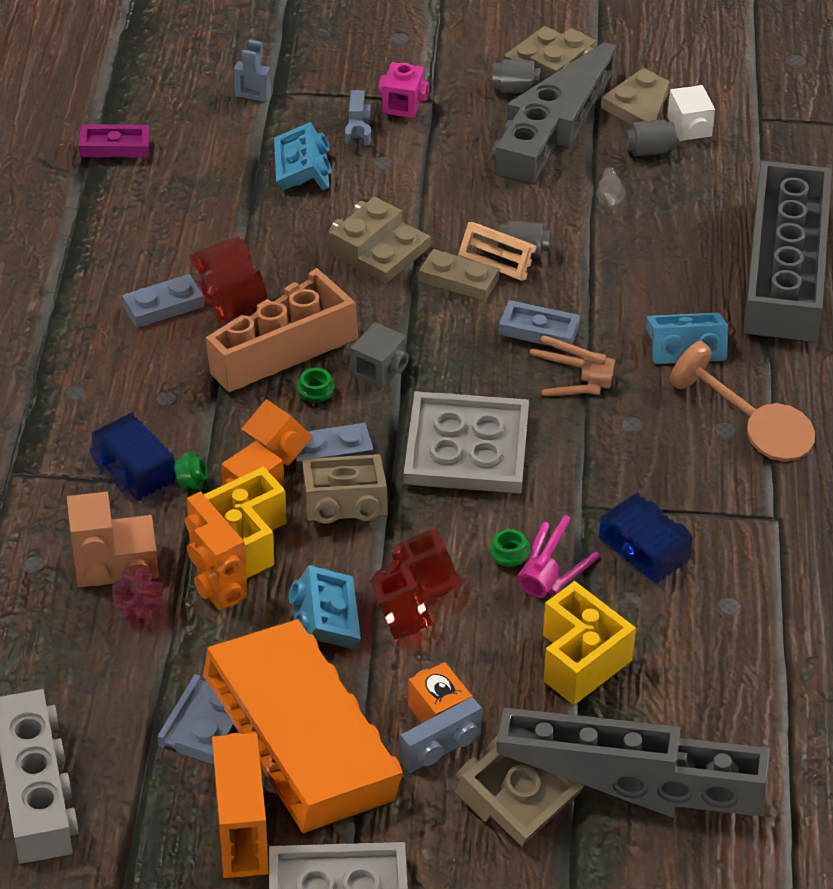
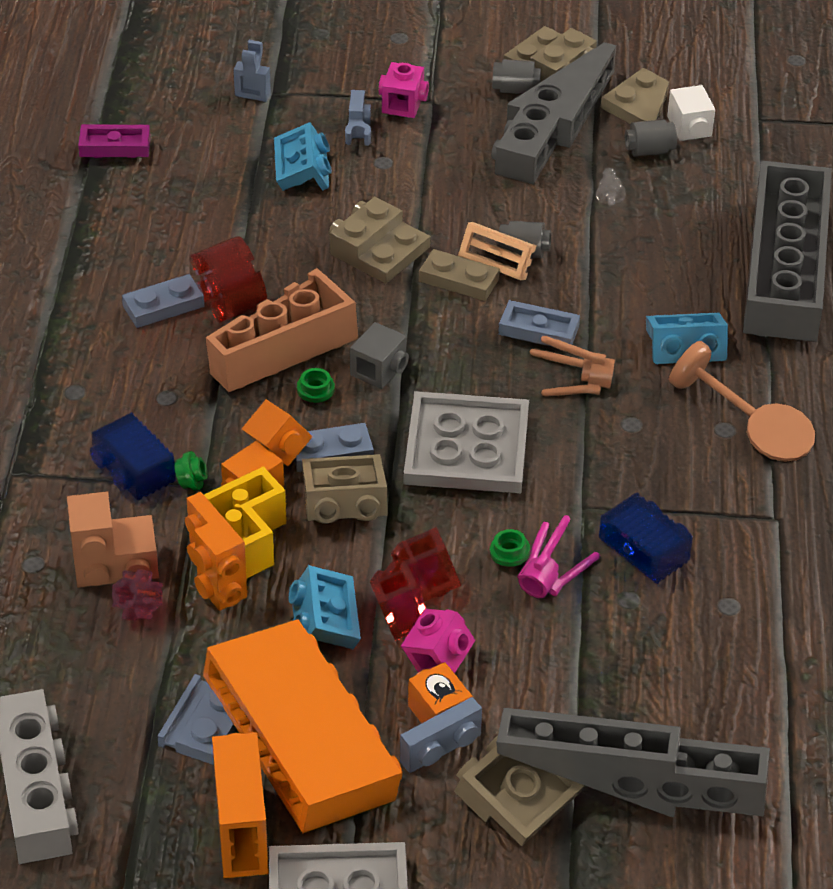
(437, 639): none -> dark pink brick
(587, 642): yellow brick -> none

